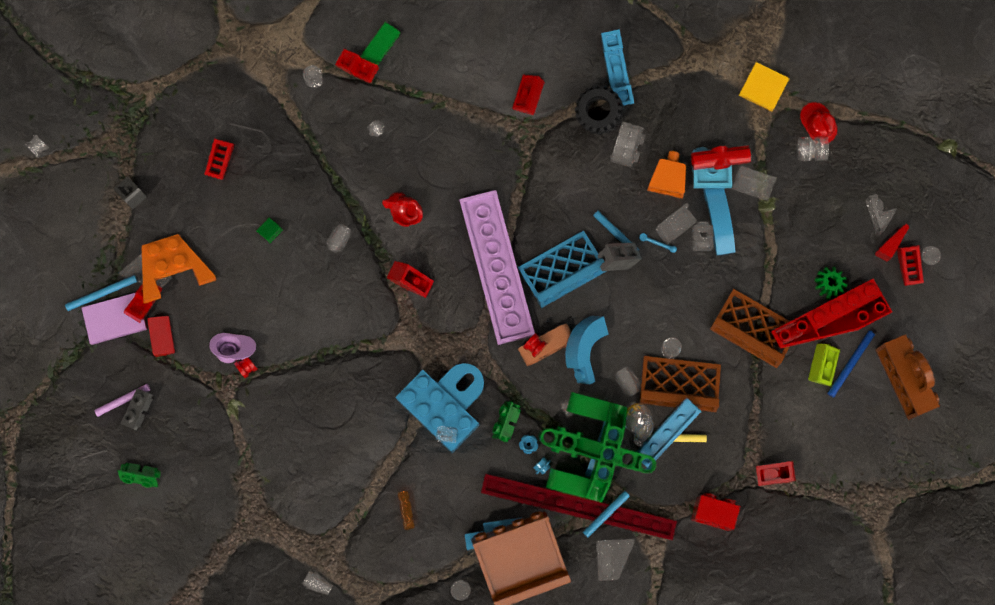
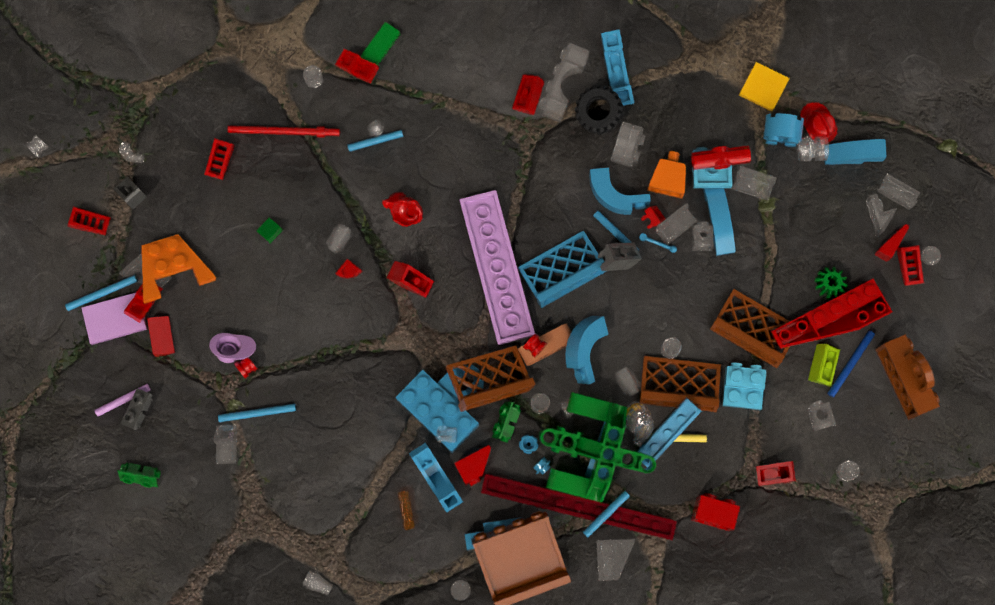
(77, 211): none -> red slope
(128, 155): none -> clear arm
(226, 444): none -> clear slope
(257, 412): none -> dark azure bar
(320, 131): none -> red bar
(348, 270): none -> red tile
(375, 140): none -> dark azure bar
(435, 477): none -> dark azure arch
(473, 466): none -> red slope
(495, 393): none -> dark orange fence
(540, 399): none -> clear wheel
(572, 62): none -> clear arch
(610, 198): none -> dark azure arch
(654, 215): none -> red tile
(744, 386): none -> medium azure plate
(783, 129): none -> dark azure brick
(818, 424): none -> clear brick
(850, 468): none -> clear wheel
(857, 152): none -> dark azure slope
(898, 191): none -> clear panel

